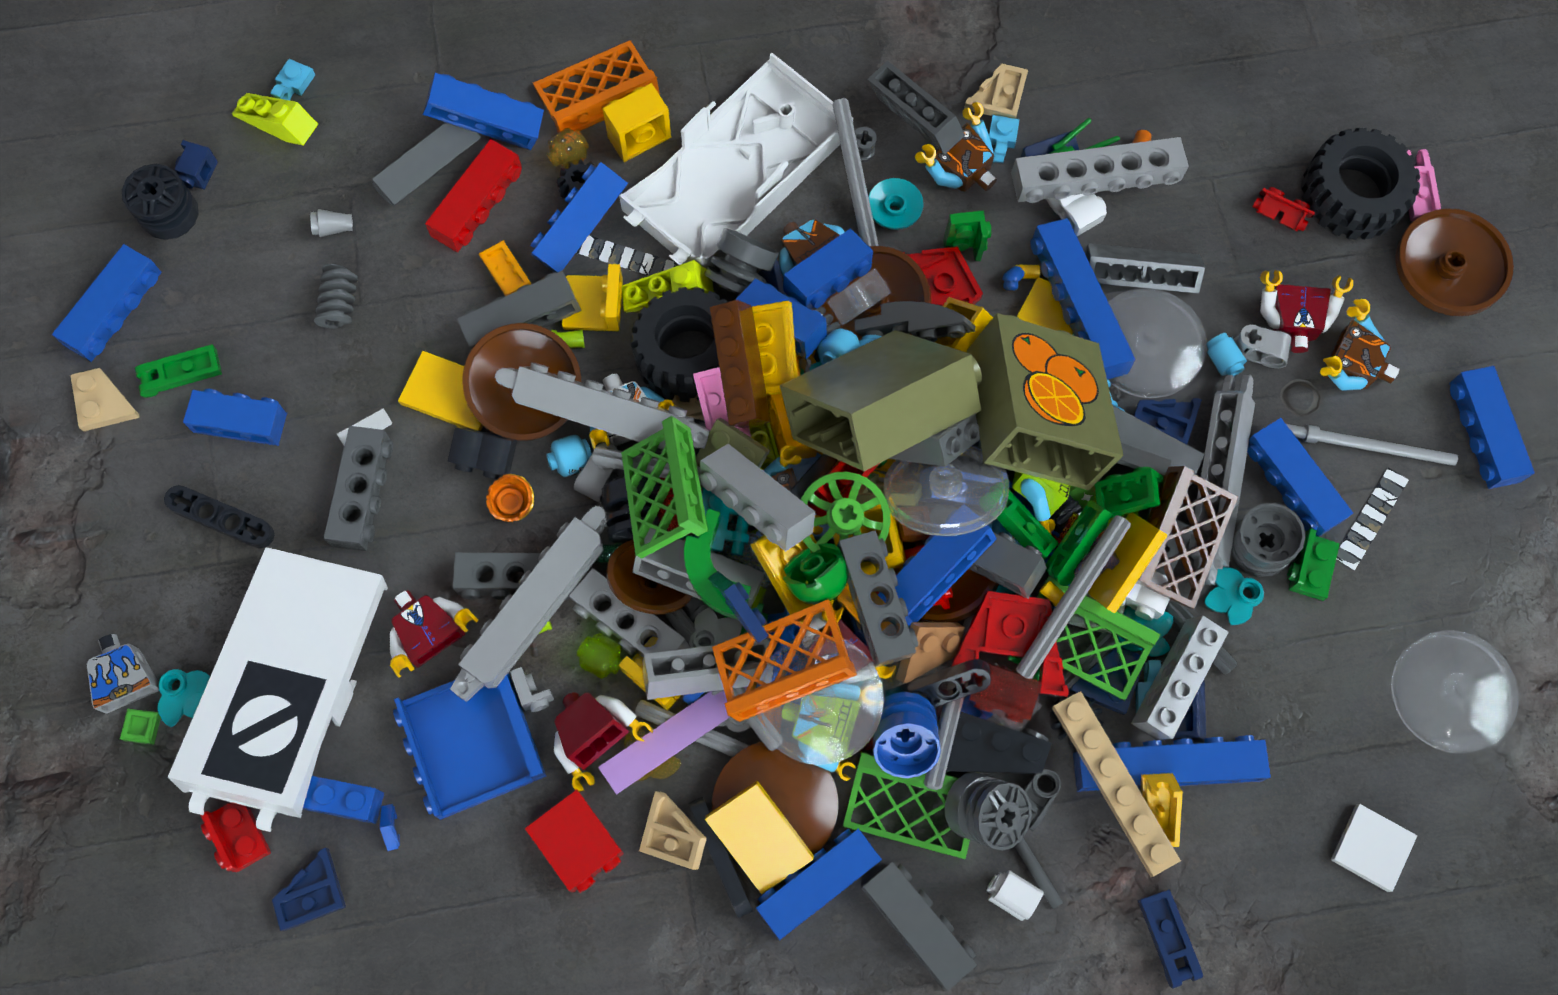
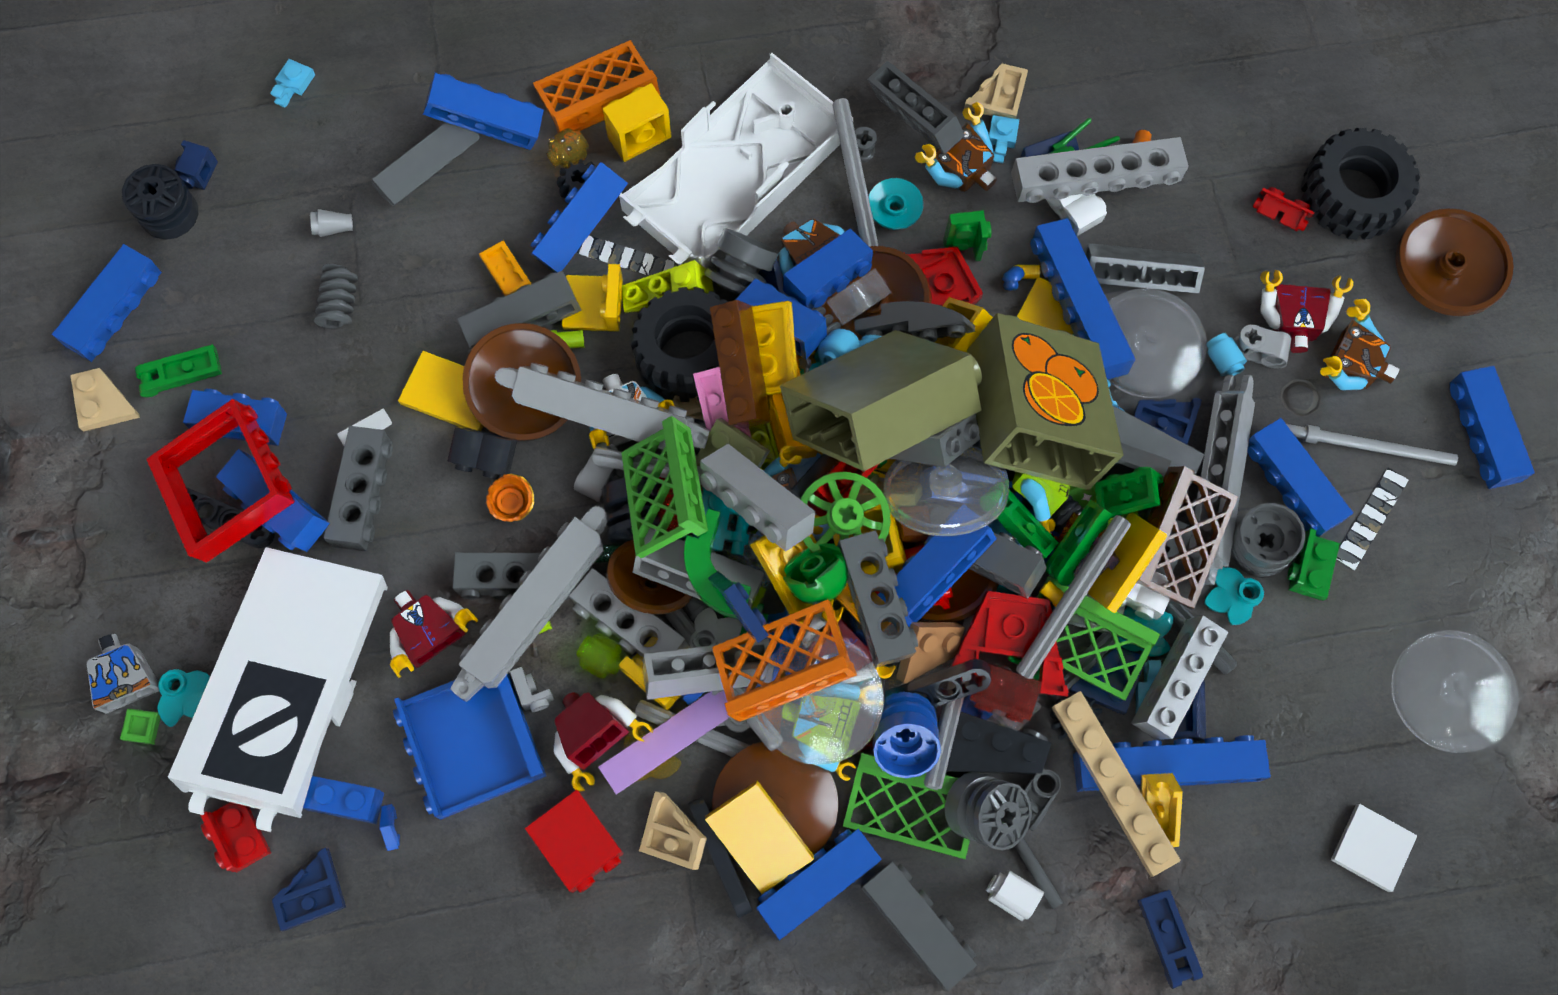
(165, 470): none -> red window
(277, 117): neon yellow slope -> none
(297, 524): none -> blue brick
(474, 196): red brick -> none
(569, 455): medium azure head -> none
(1428, 197): bright pink hinge -> none

